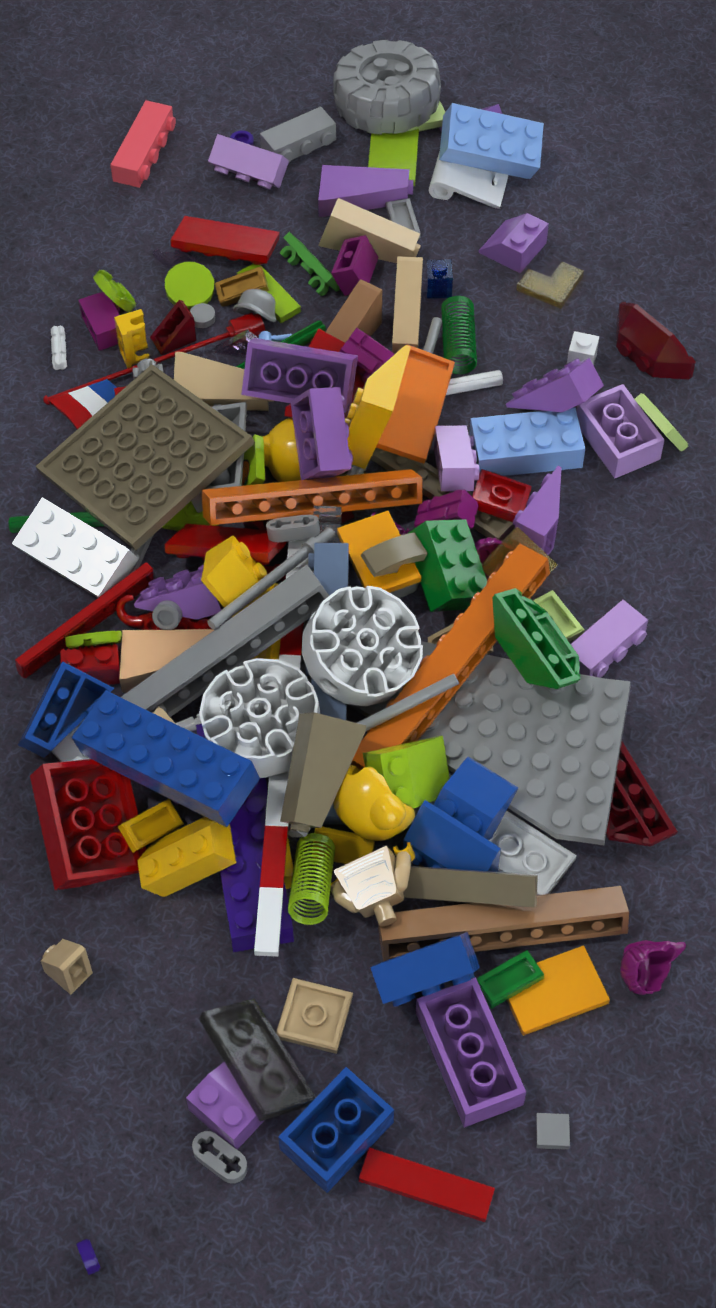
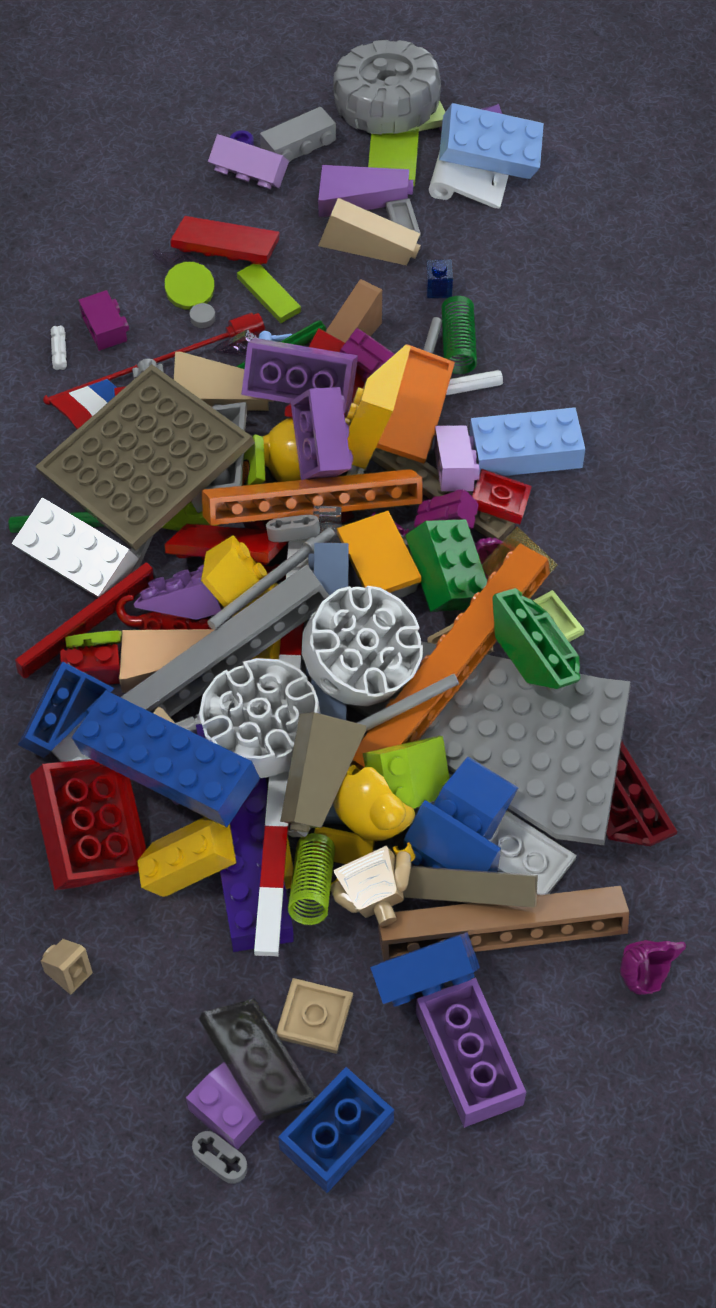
(88, 1256): dark purple tile -> none
(114, 290): lime tile -> none
(131, 336): yellow hinge -> none
(143, 144): coral brick -> none
(150, 825): yellow tile -> none
(167, 615): light grey tile -> none
(175, 329): dark red slope -> none
(231, 289): pearl gold tile -> none
(255, 302): light grey helmet -> none
(310, 264): bright green plate -> none
(354, 262): magenta brick -> none
(392, 553): dark tan slope -> none
(407, 302): tan slope -> none
(426, 1184): red tile -> none
(509, 979): green tile -> none
(516, 241): medium lavender slope -> none
(542, 512): medium lavender slope -> none
(552, 1131): light grey tile -> none
(554, 289): clear yellow tile -> none
(559, 389): medium lavender slope -> none
(566, 991): light orange tile -> none
(583, 347): white brick -> none
(609, 639): lavender brick -> none
(619, 431): lavender brick -> none
(651, 344): dark red wedge -> none
(660, 420): yellowish green tile -> none

